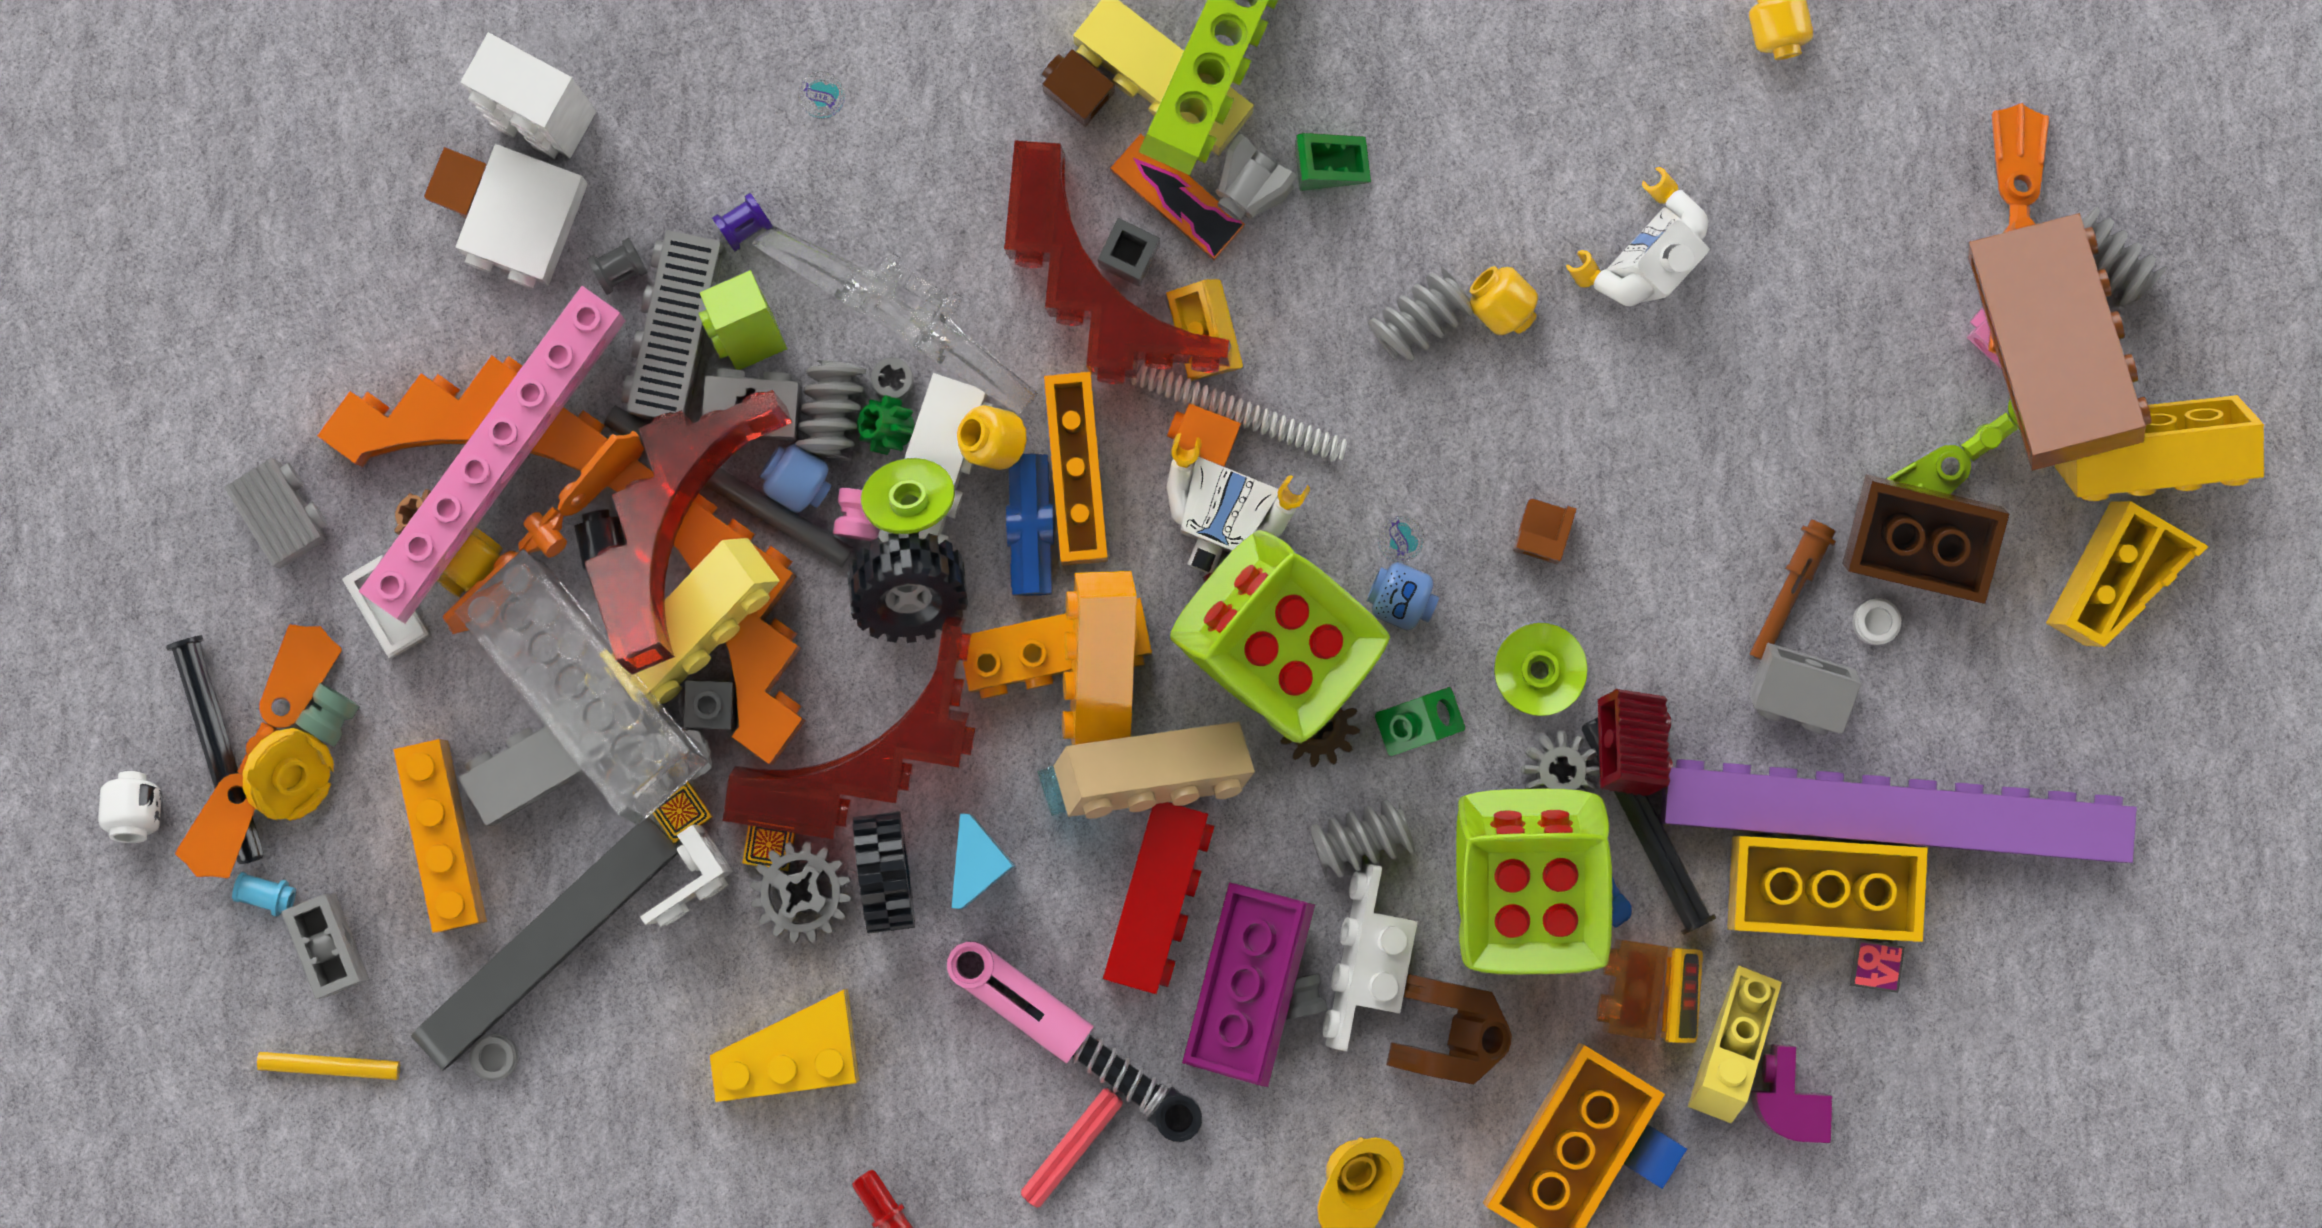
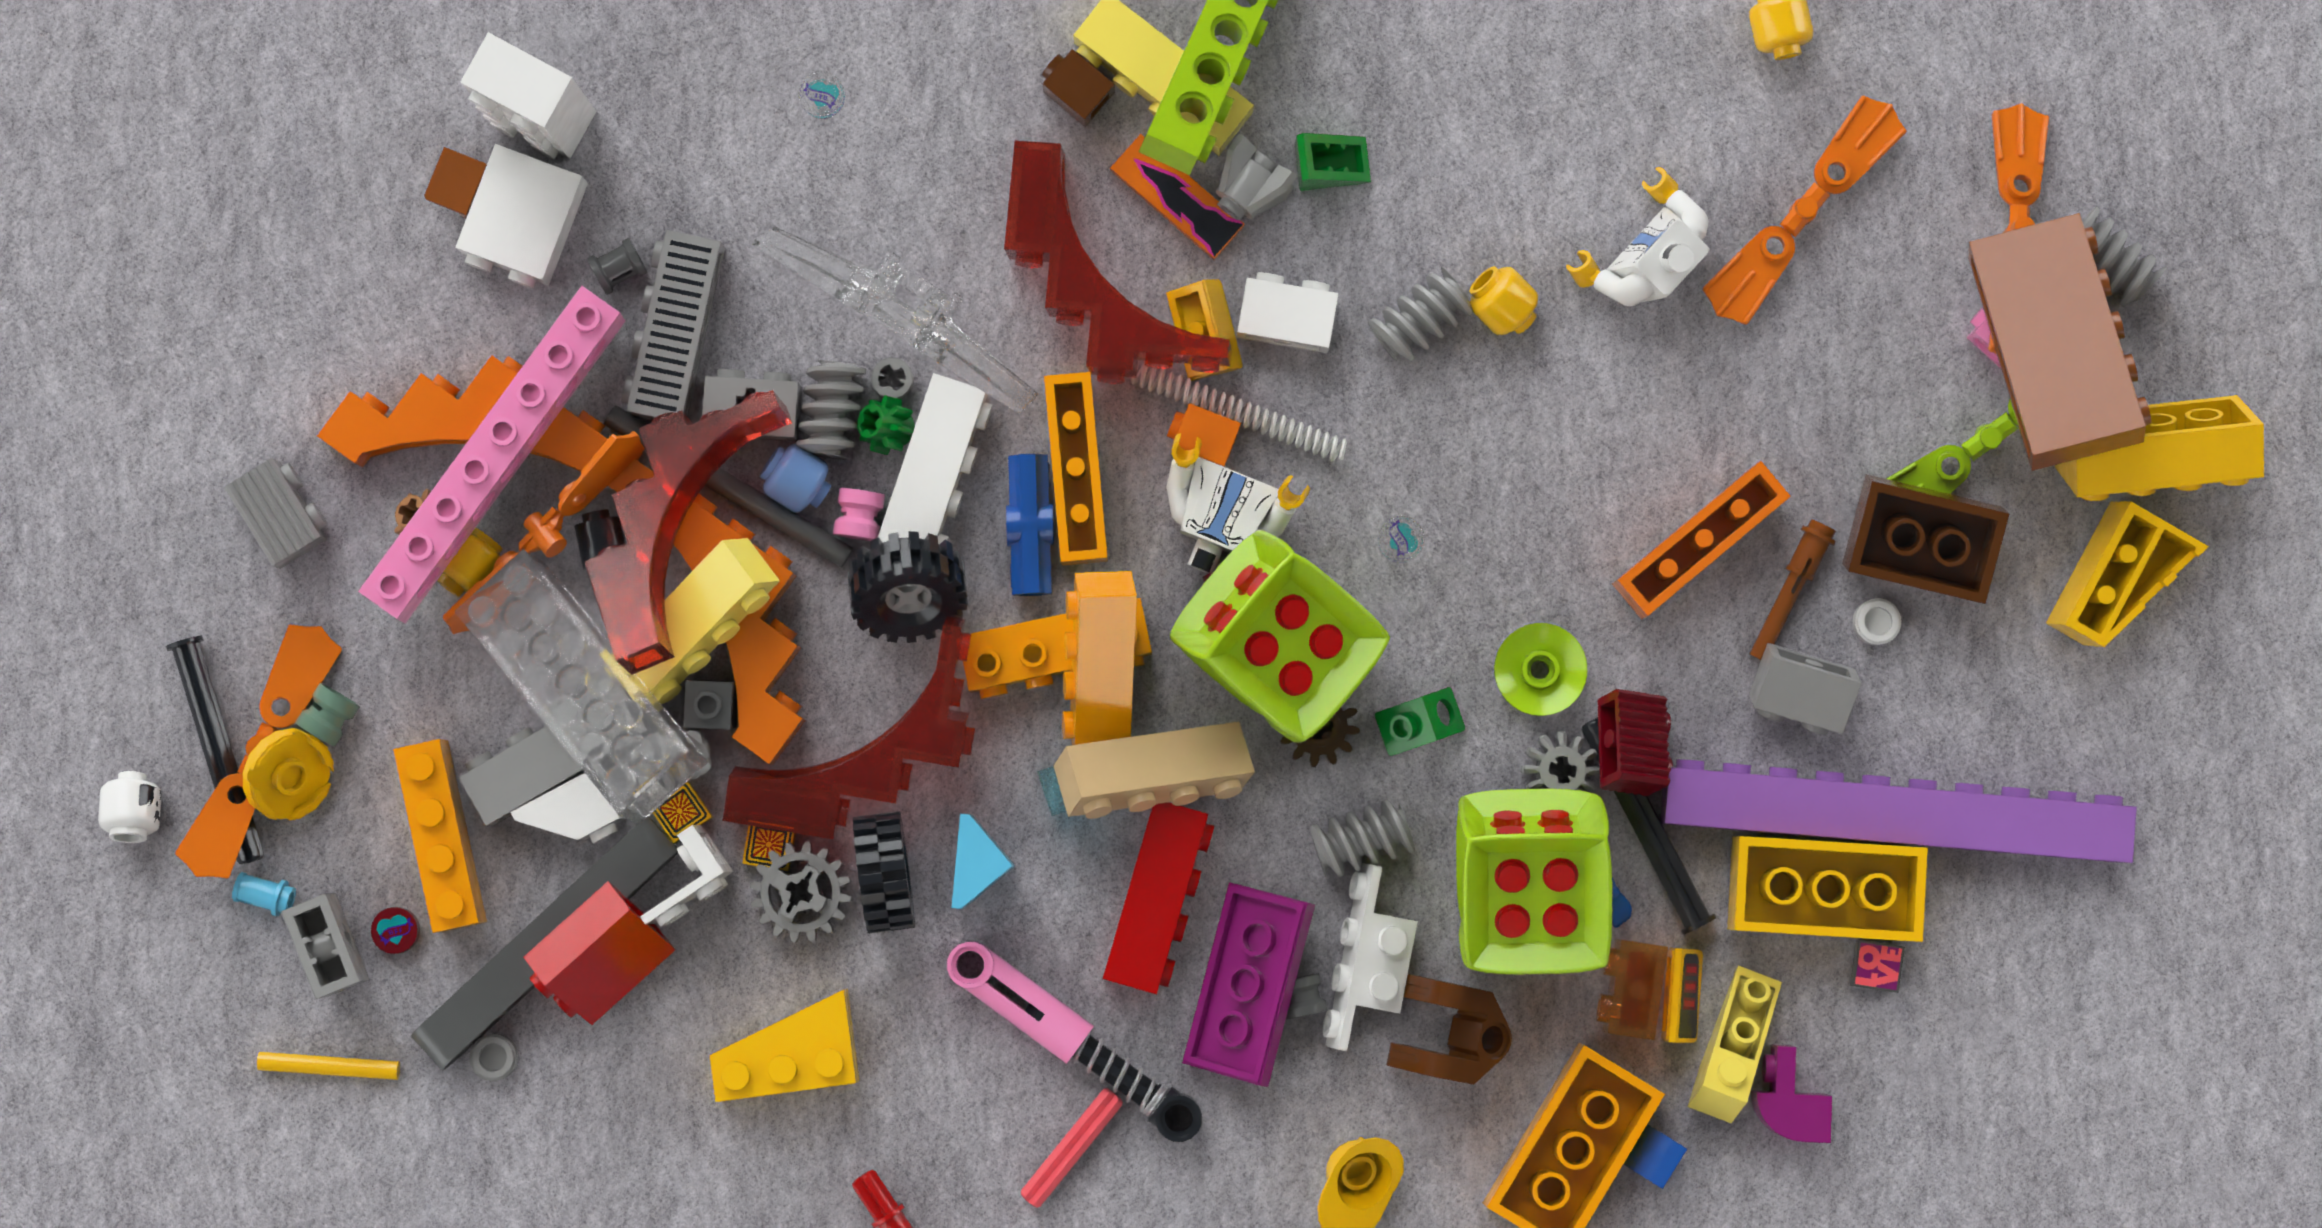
(391, 633): white tile -> none
(395, 930): none -> dark red tile
(572, 811): none -> white slope
(597, 955): none -> red brick
(741, 321): lime brick -> none
(742, 222): dark purple bush -> none
(907, 496): lime dish -> none
(991, 437): yellow head -> none
(1128, 252): dark grey brick -> none
(1287, 313): none -> white brick
(1402, 596): medium blue head -> none
(1544, 531): dark orange panel -> none
(1701, 540): none -> orange brick
(1751, 274): none -> orange piece

